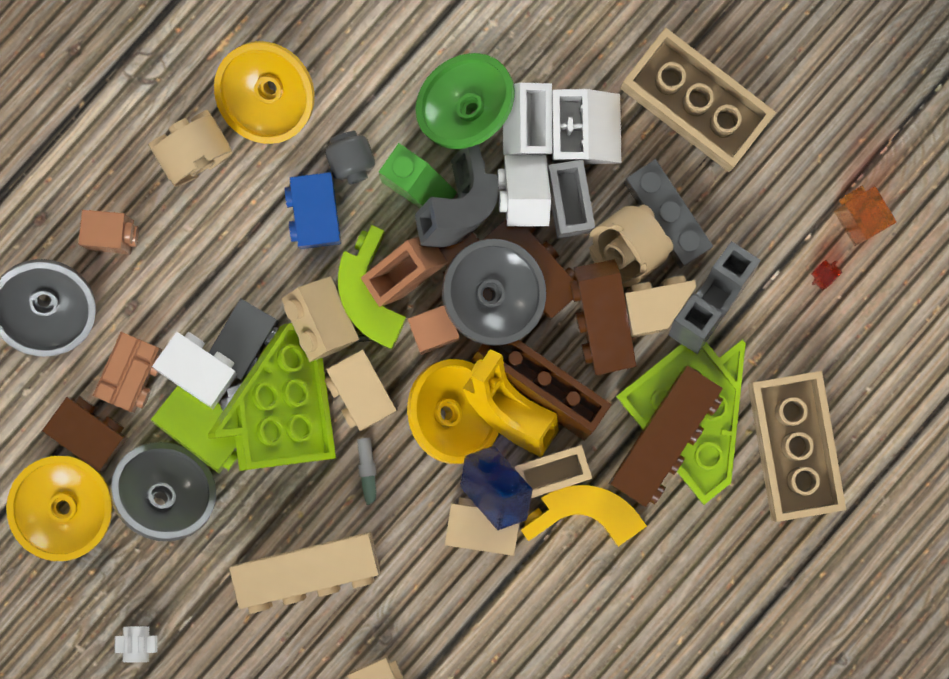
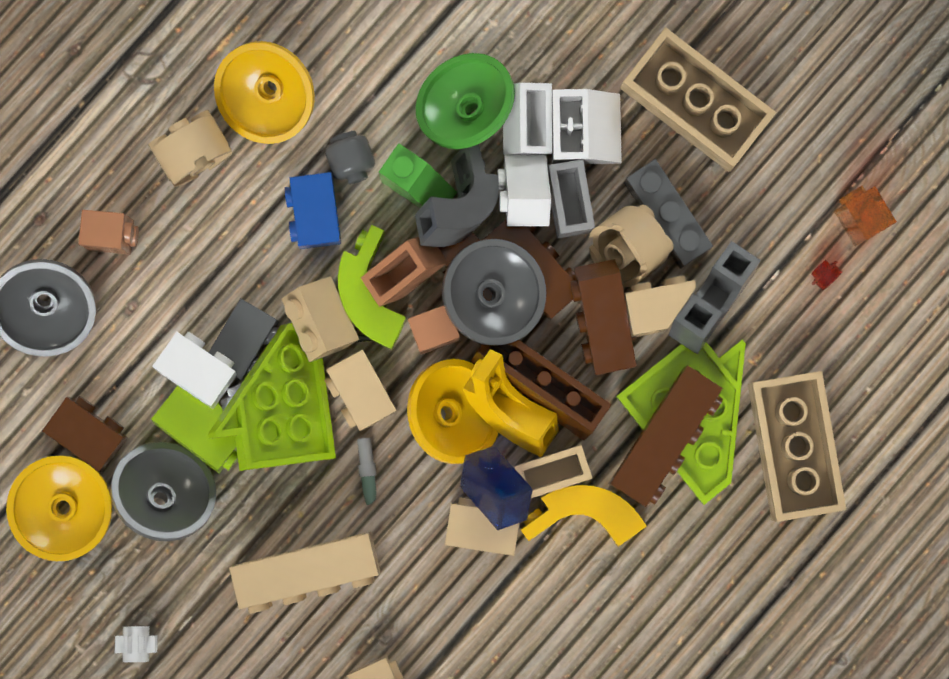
(128, 373): nougat brick -> none

